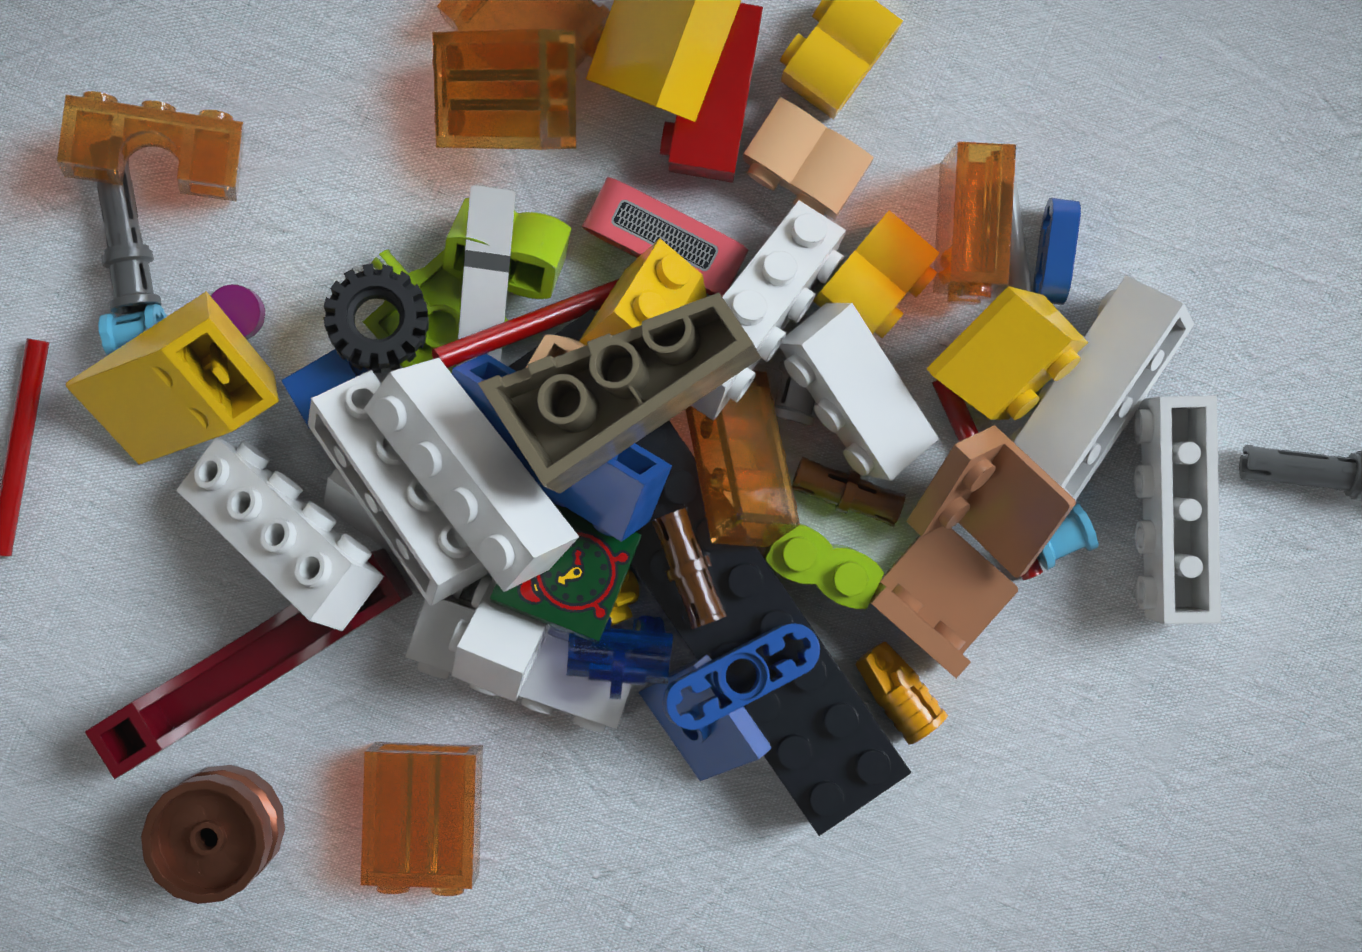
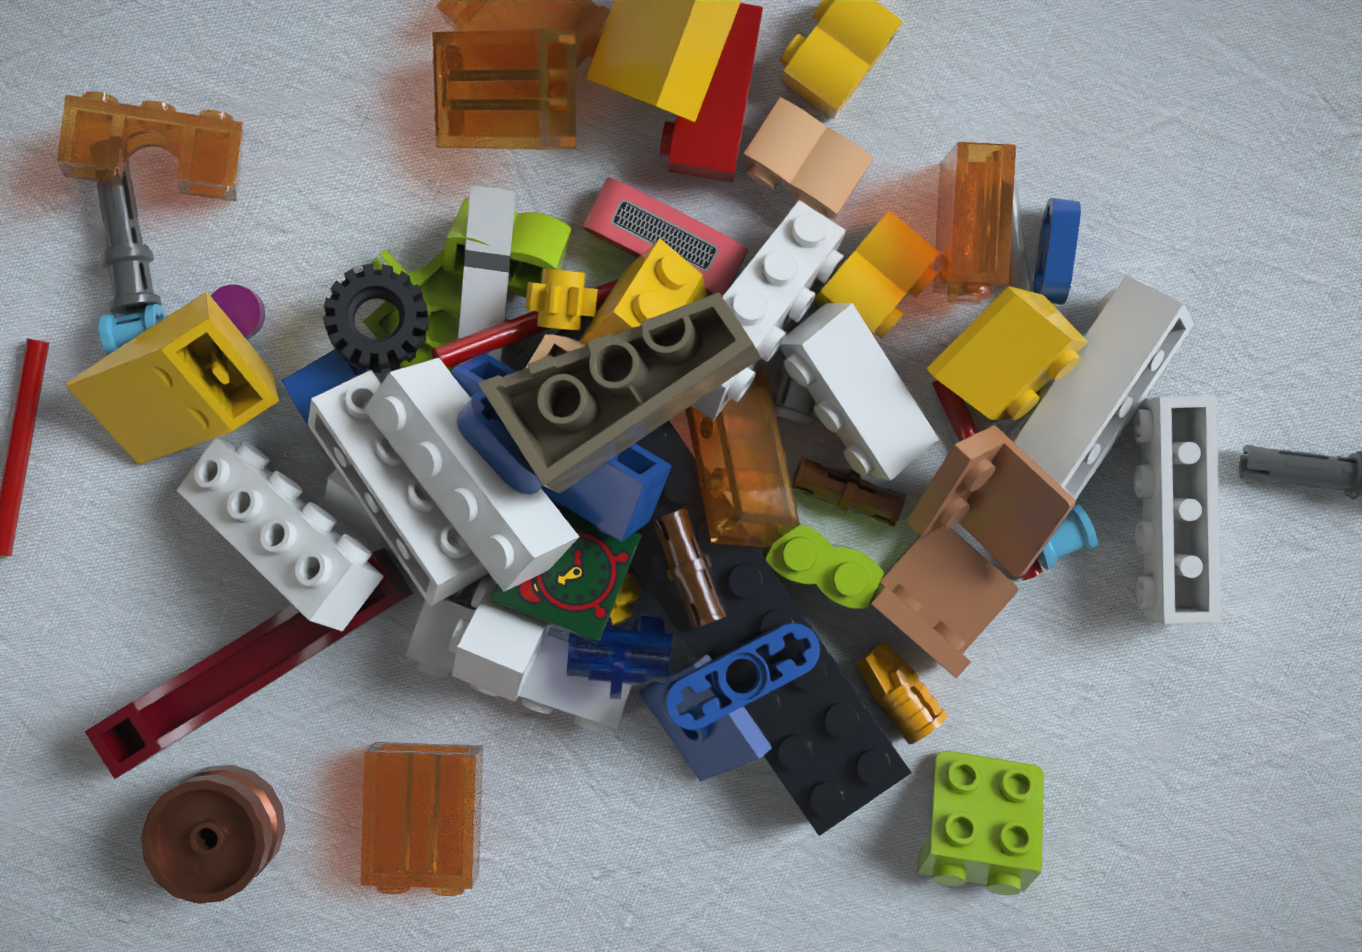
(493, 442): none -> blue beam
(561, 299): none -> yellow gear
(984, 823): none -> lime bracket

